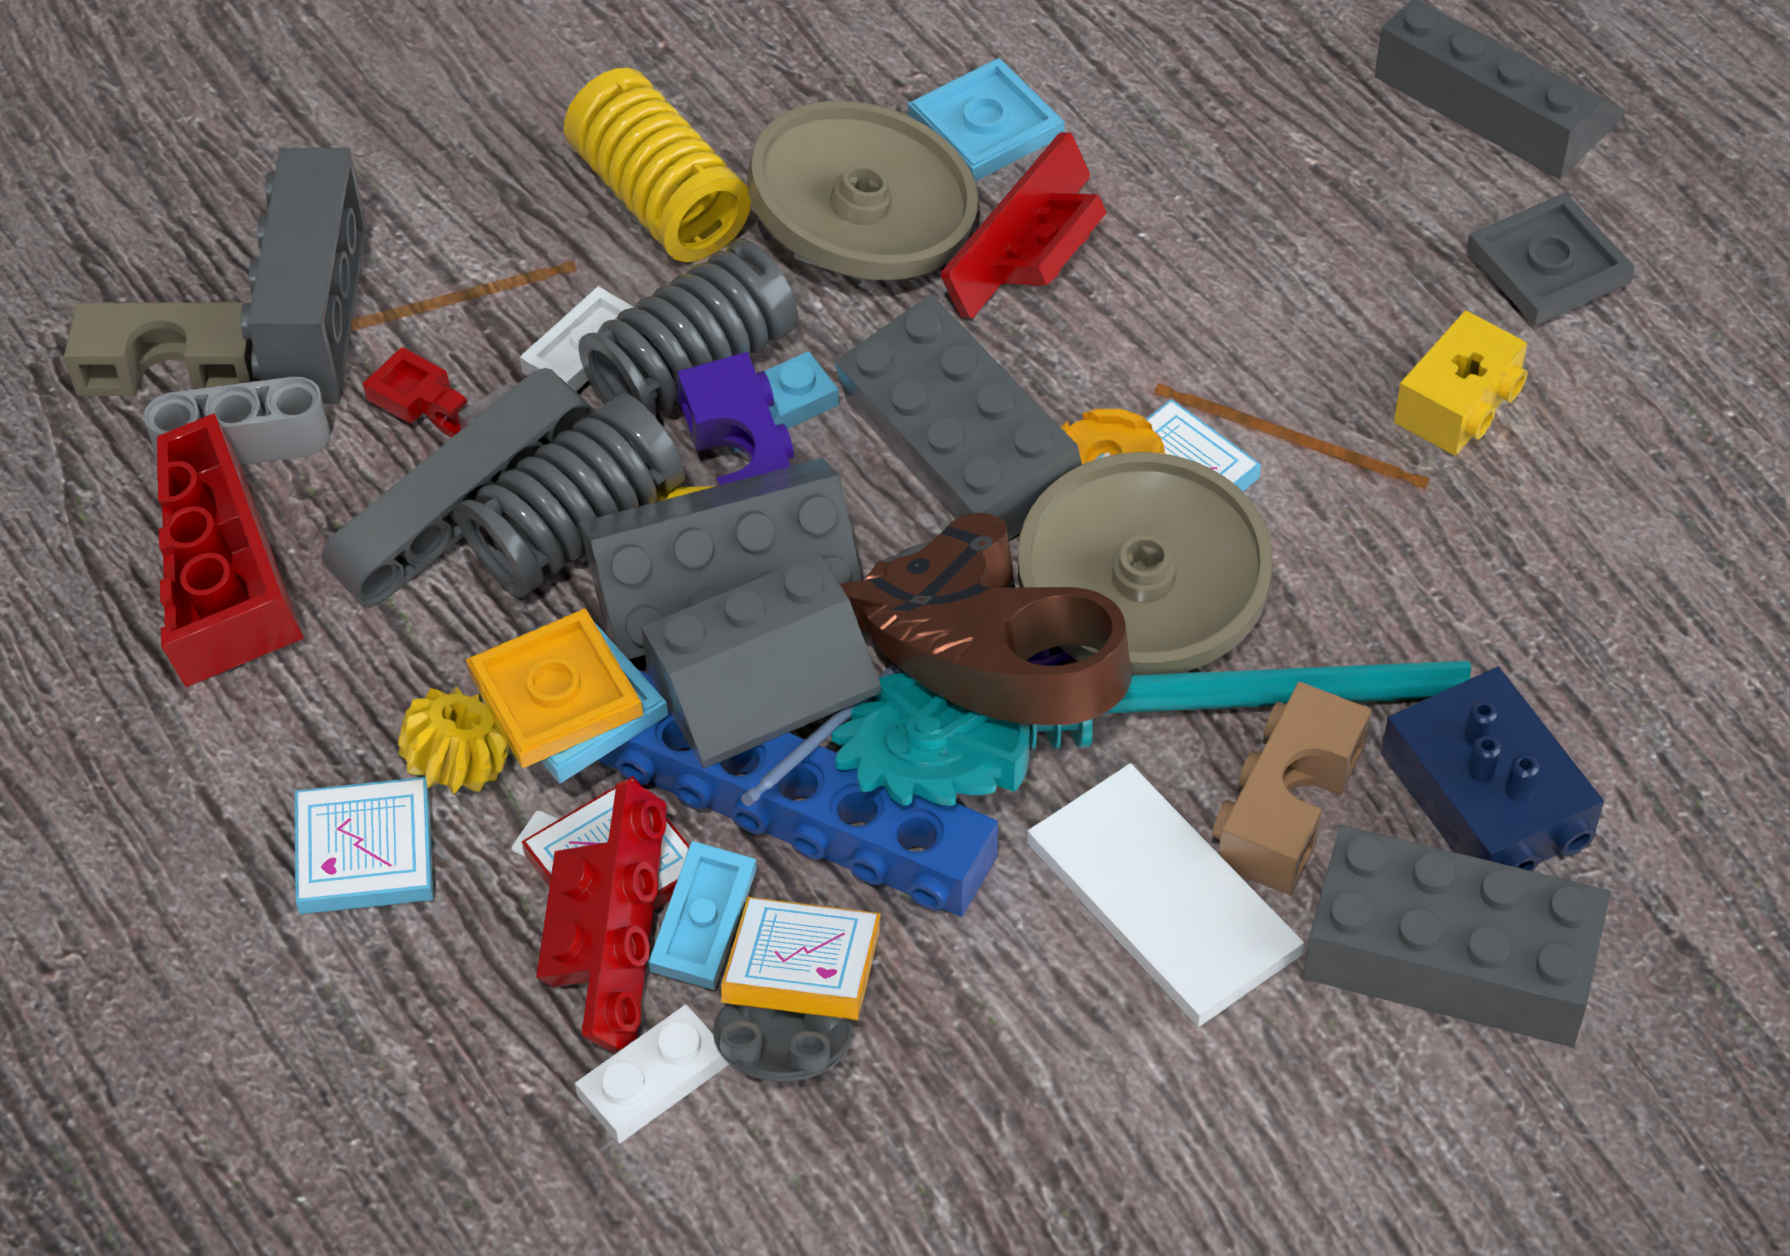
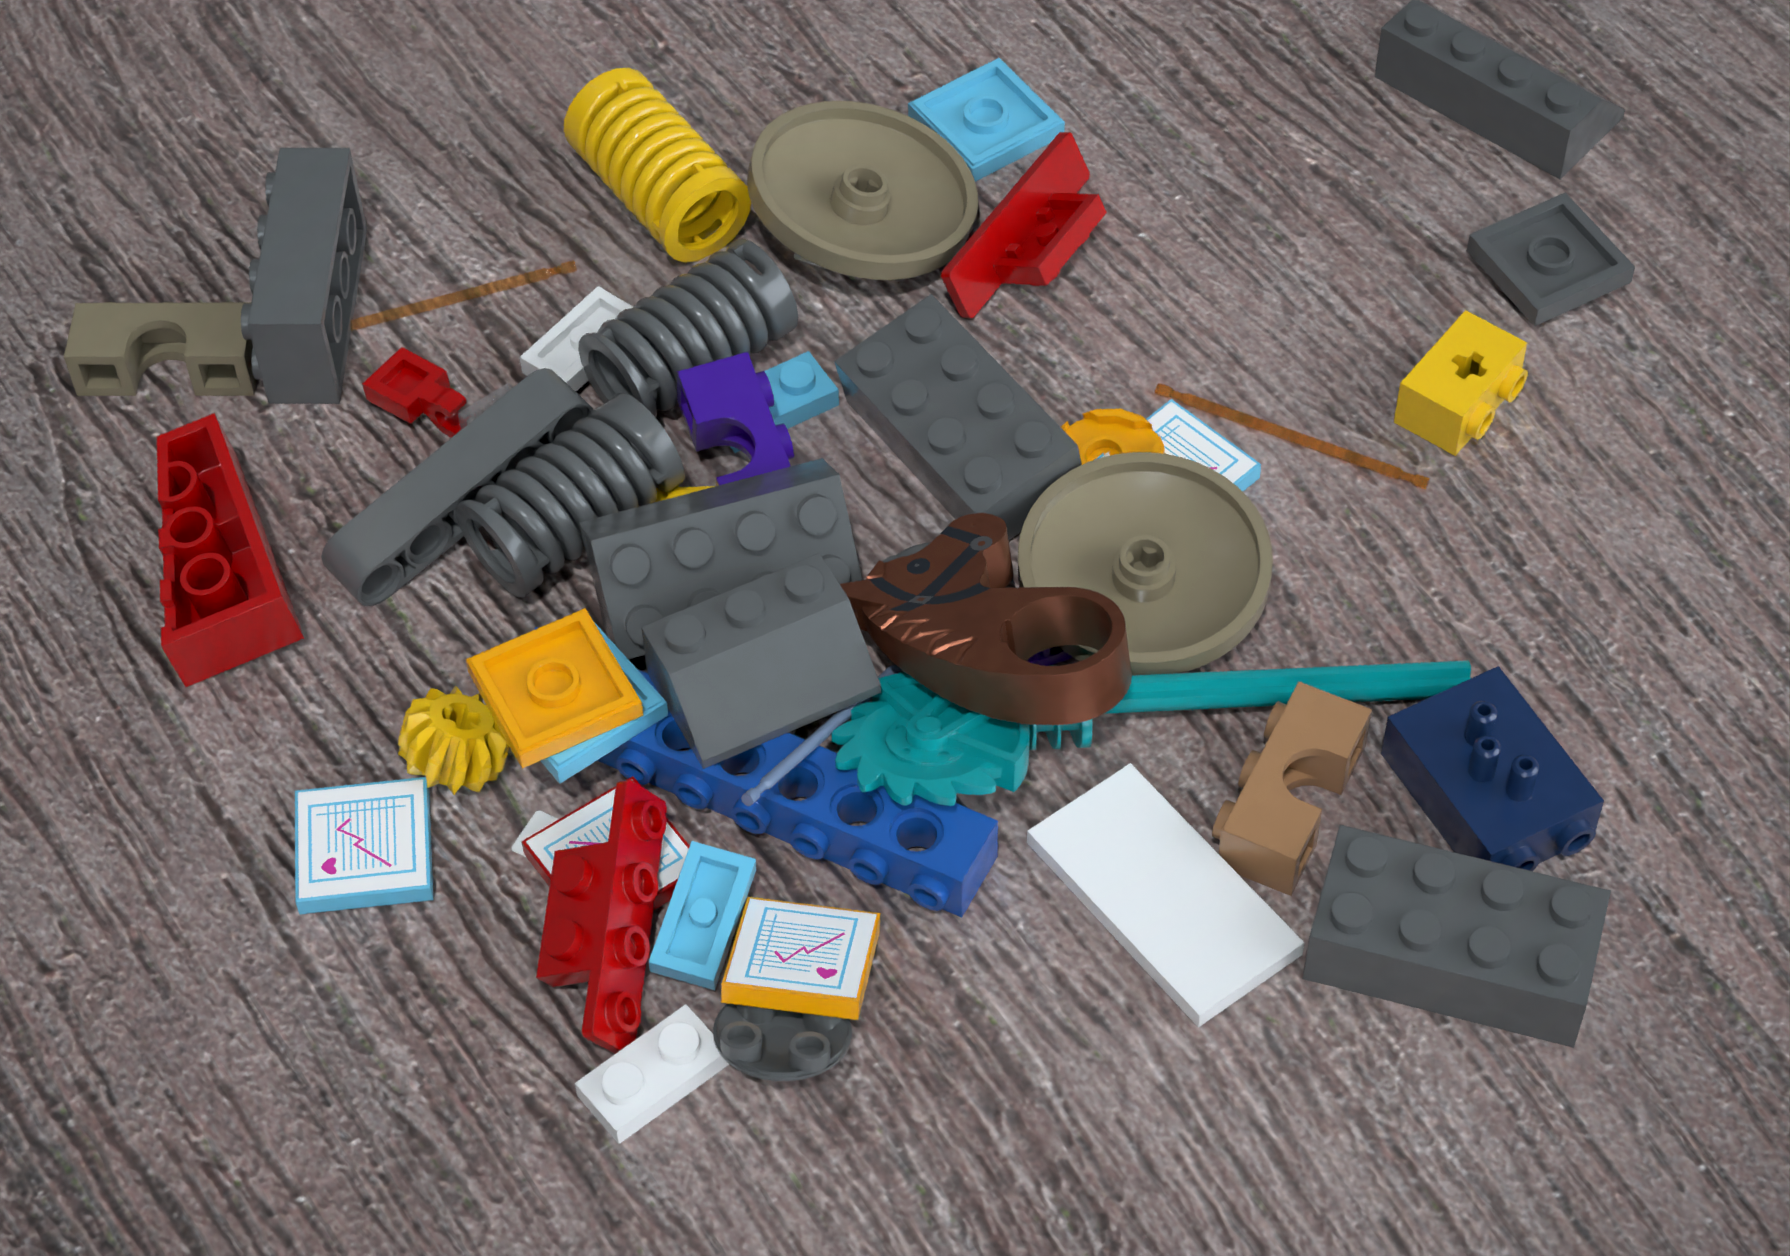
(259, 417): light grey beam -> none

